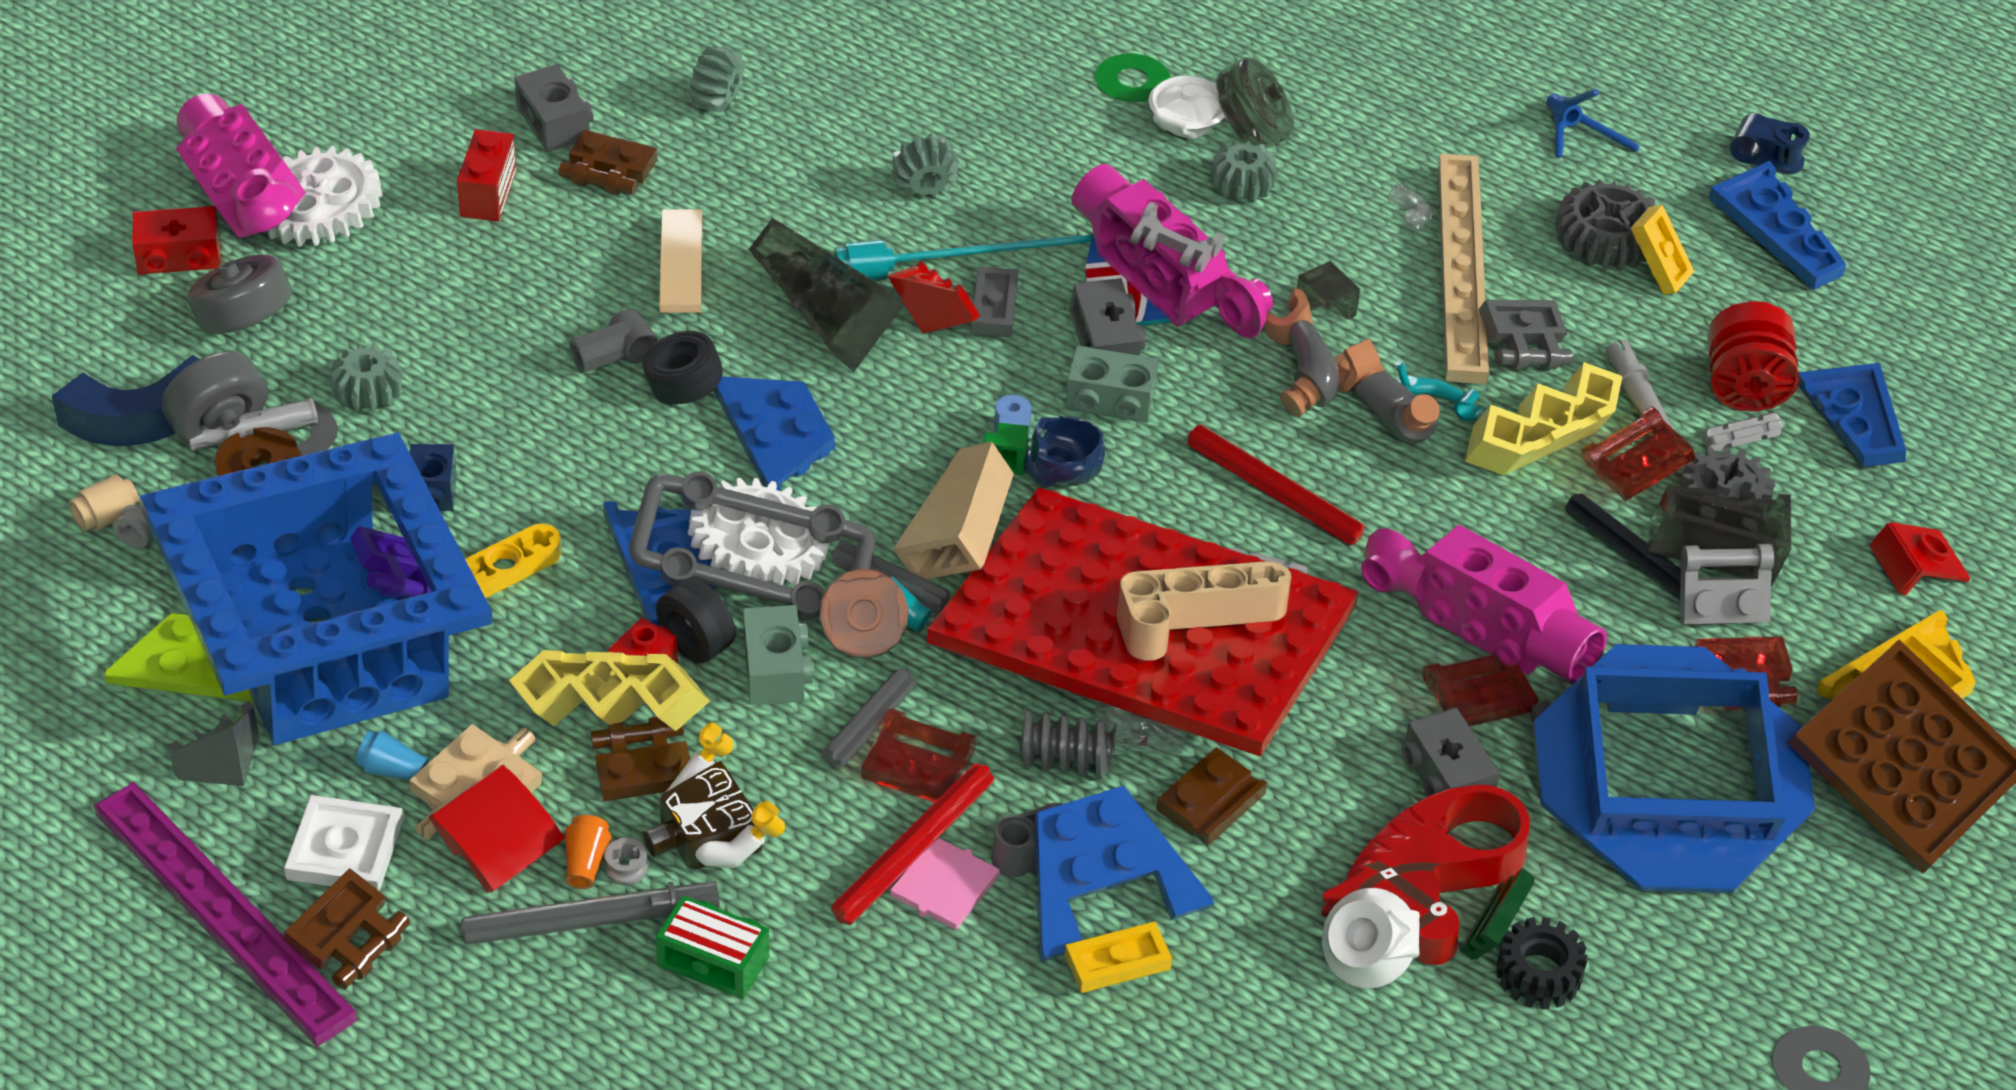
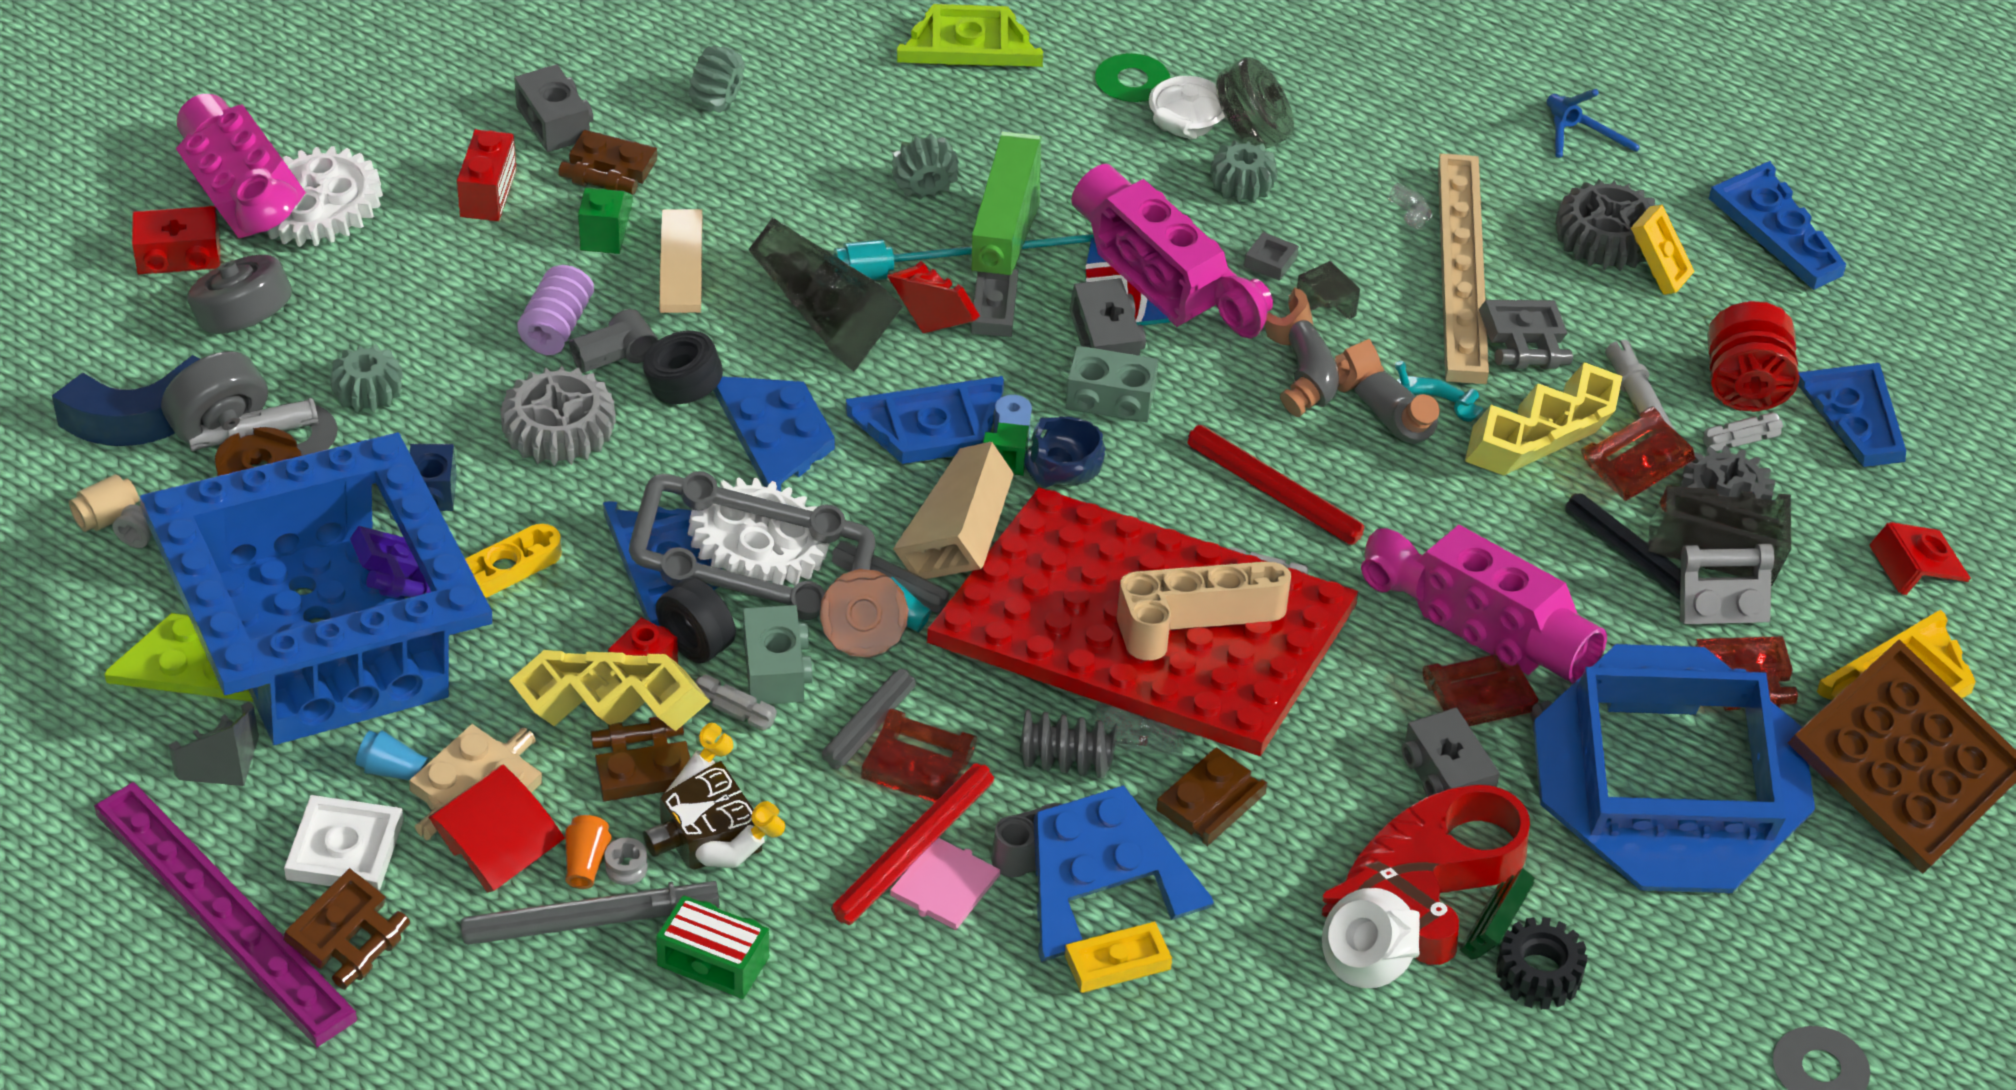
(555, 309): none -> lavender piece
(558, 415): none -> light grey gear
(603, 219): none -> green slope
(737, 703): none -> light grey axle
(929, 420): none -> blue wing
(970, 37): none -> lime wing
(1007, 204): none -> bright green slope
(1155, 232): light grey piece -> none
(1271, 256): none -> dark grey plate
(1768, 139): dark blue piece -> none

